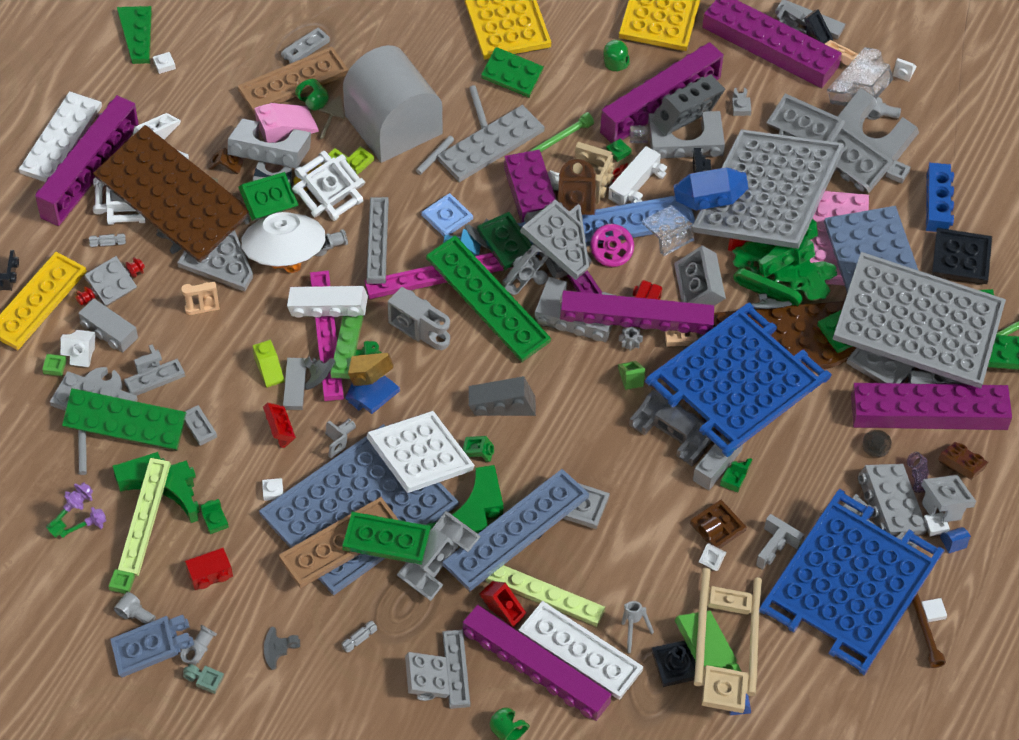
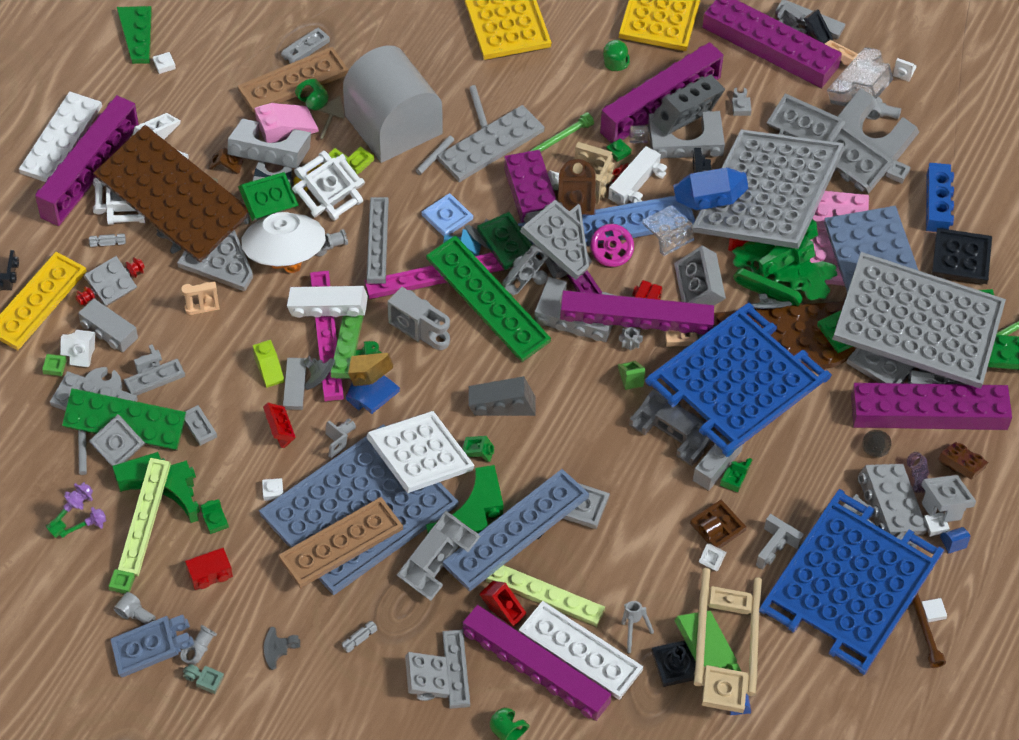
(117, 441): none -> light grey tile
(386, 538): green plate -> none
(512, 72): green plate -> none

